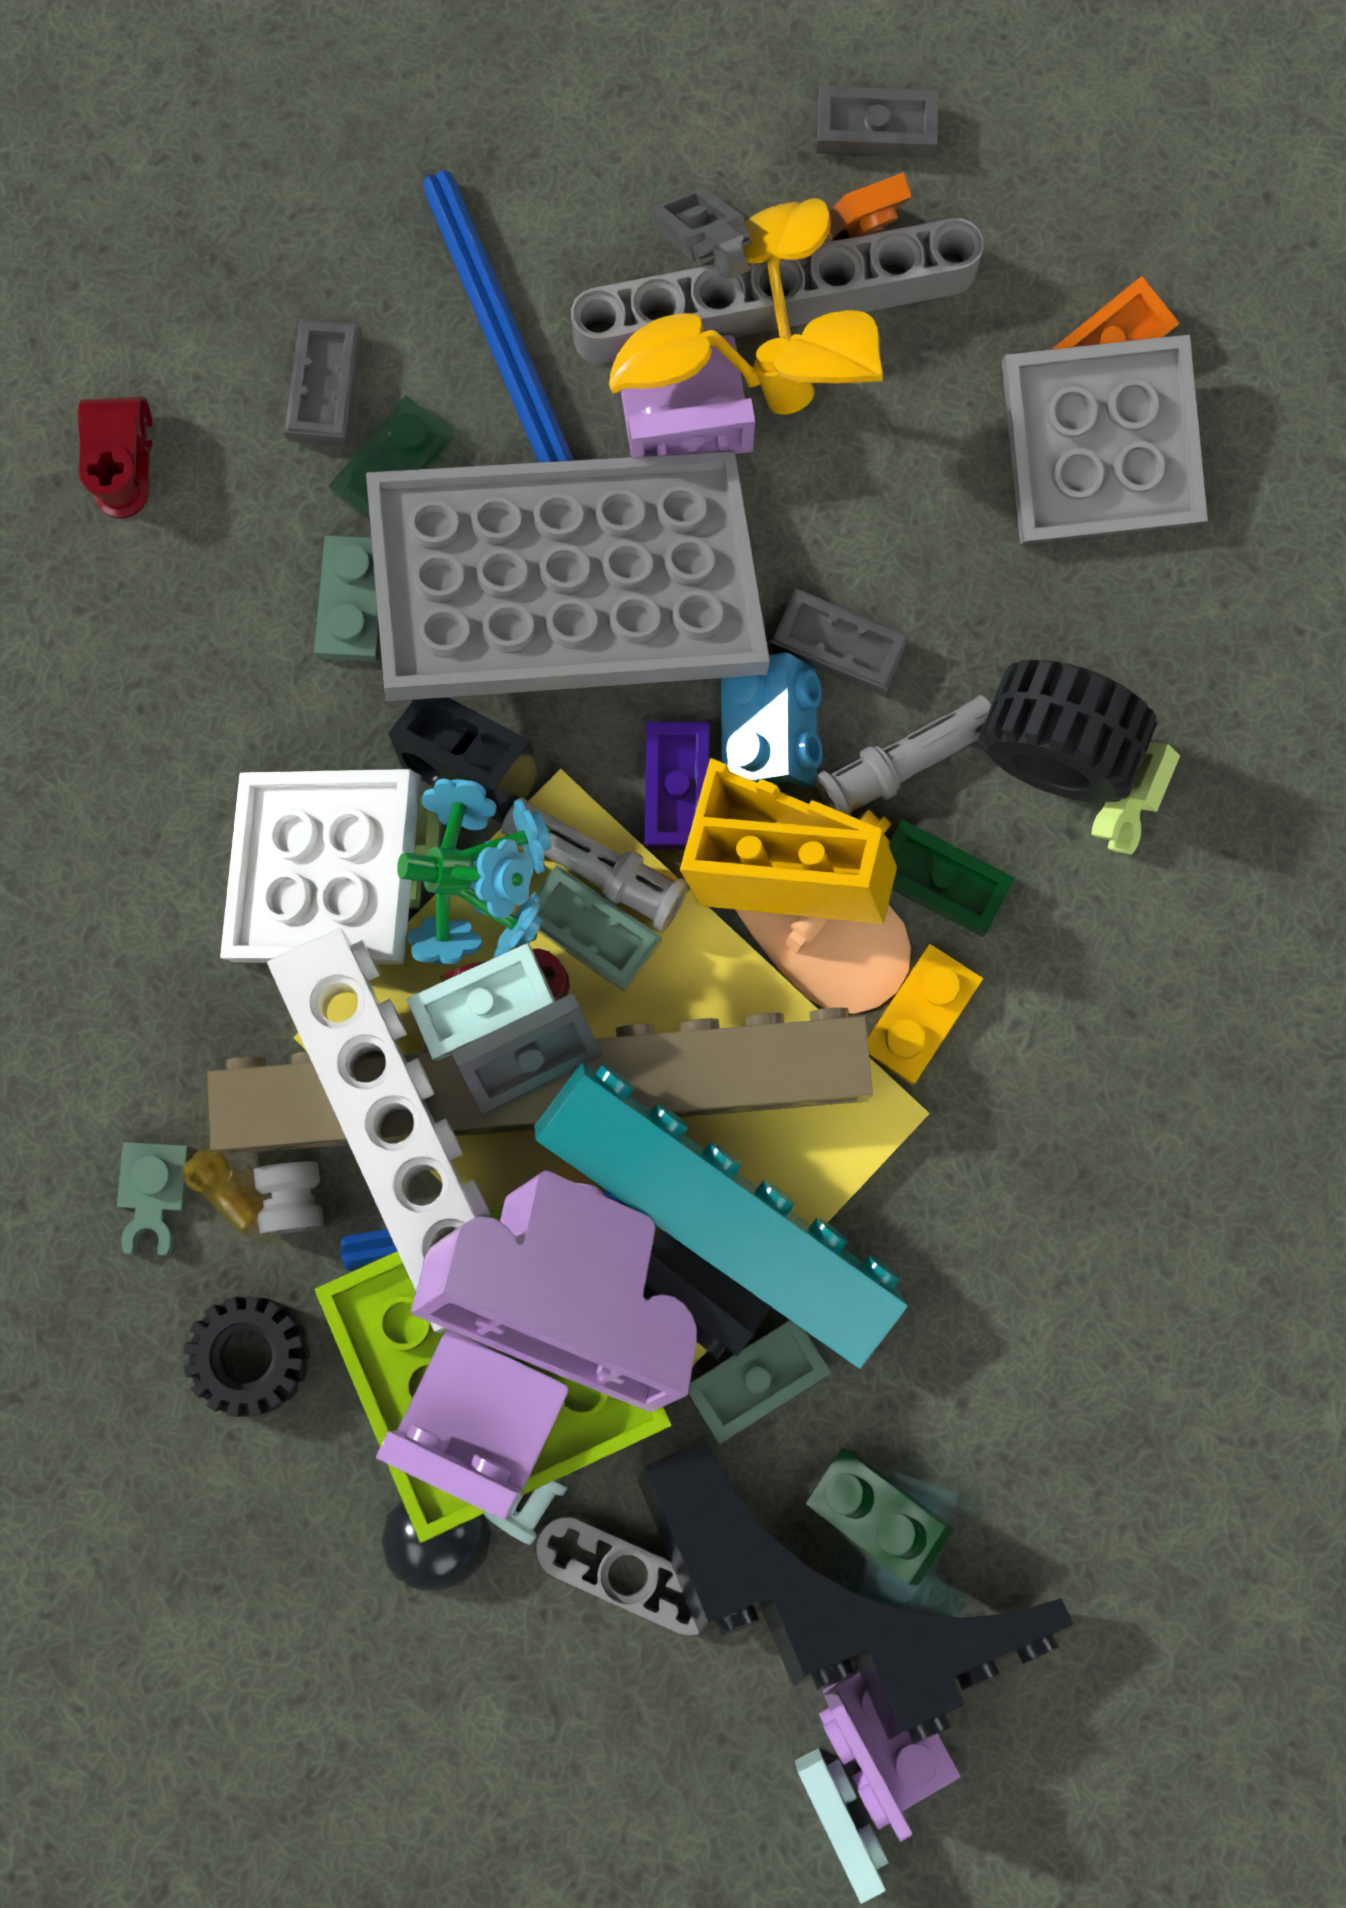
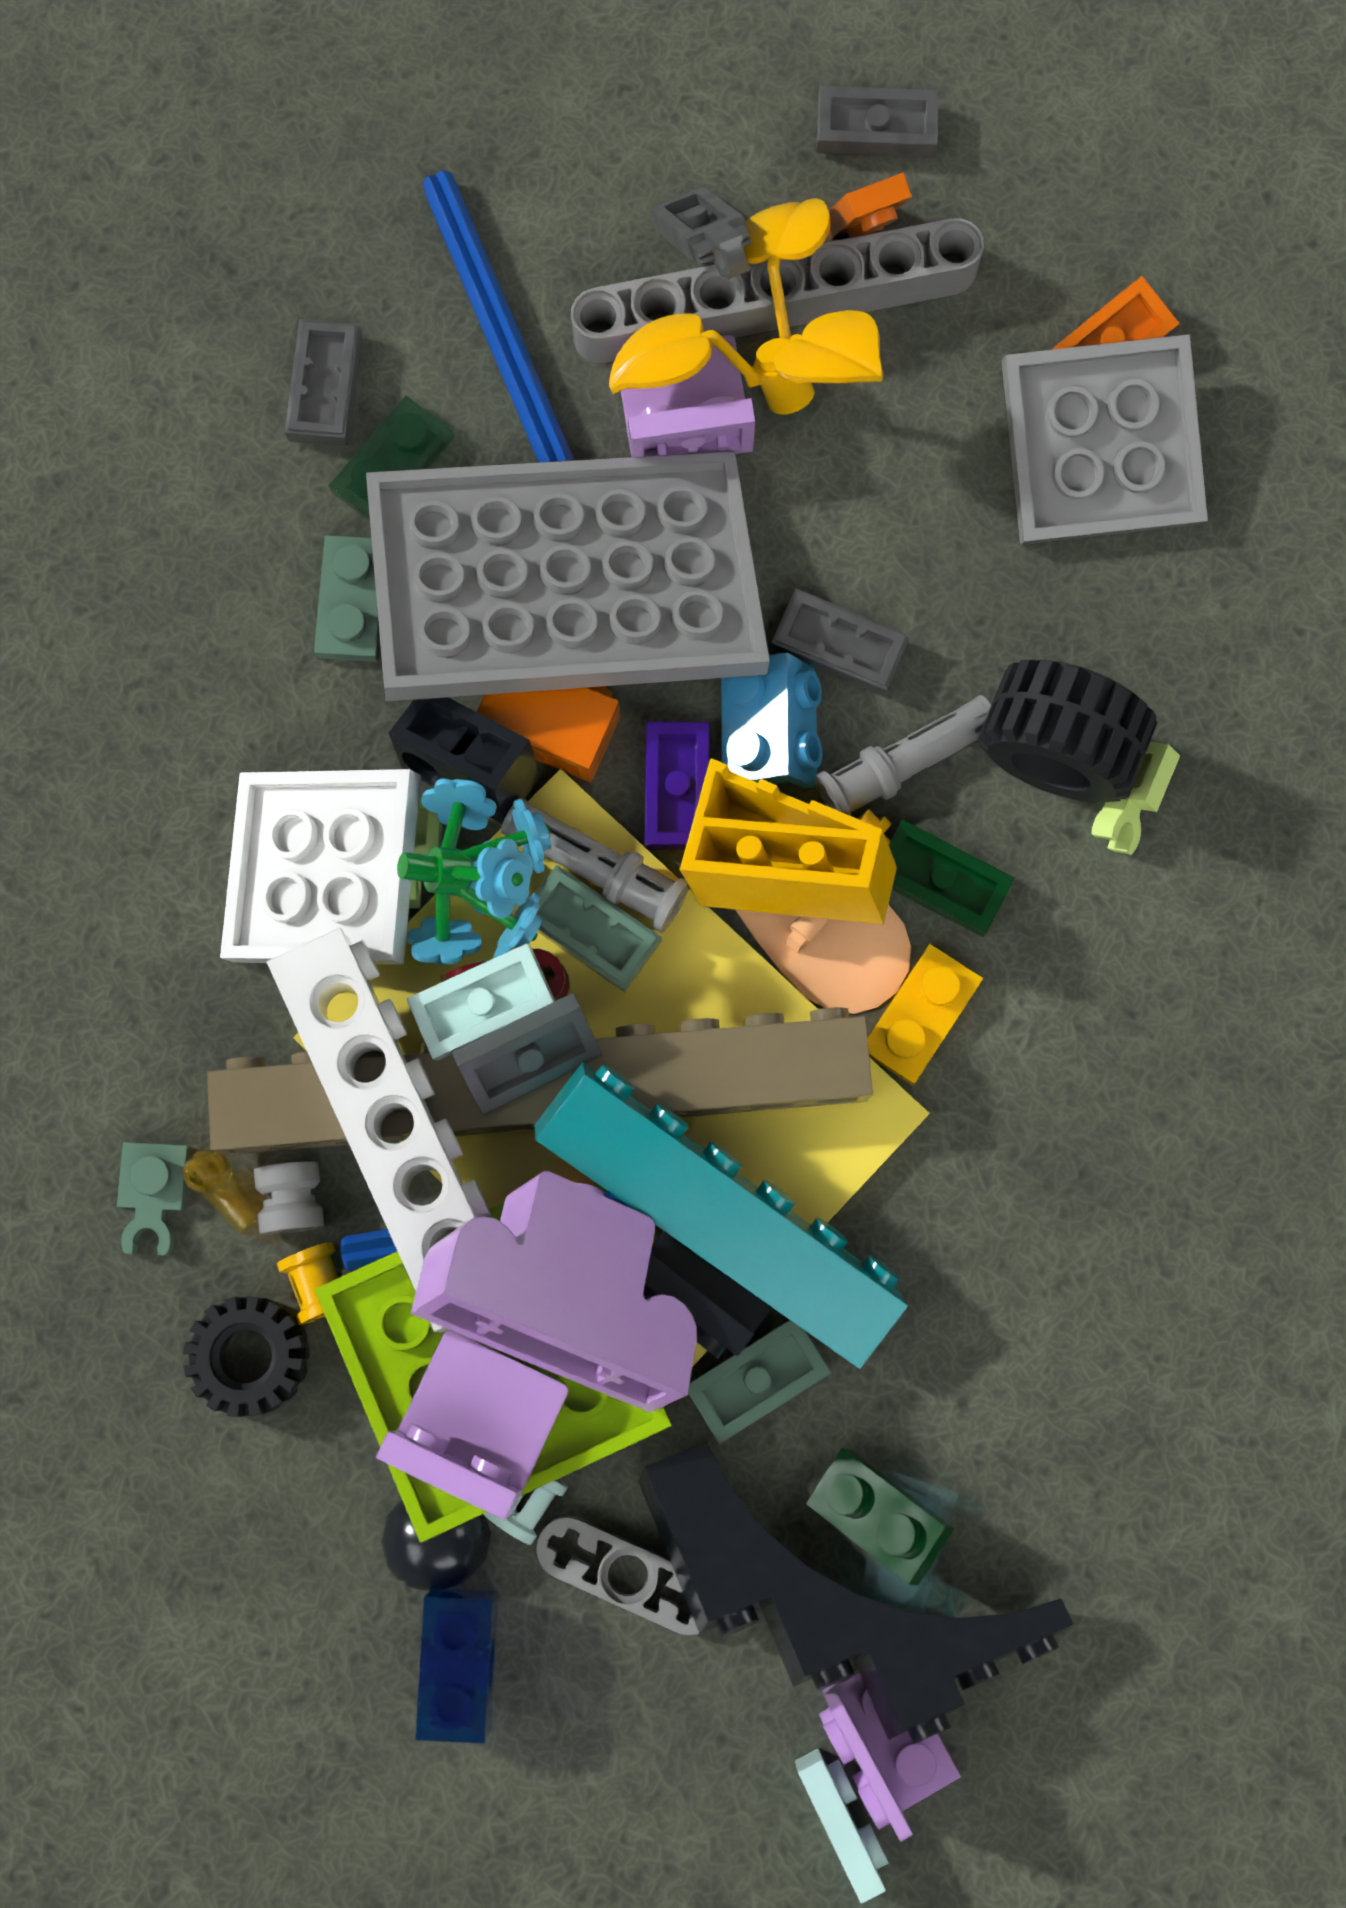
(115, 453): dark red piece -> none
(306, 1272): none -> yellow bush
(457, 1666): none -> clear blue brick
(564, 725): none -> orange brick

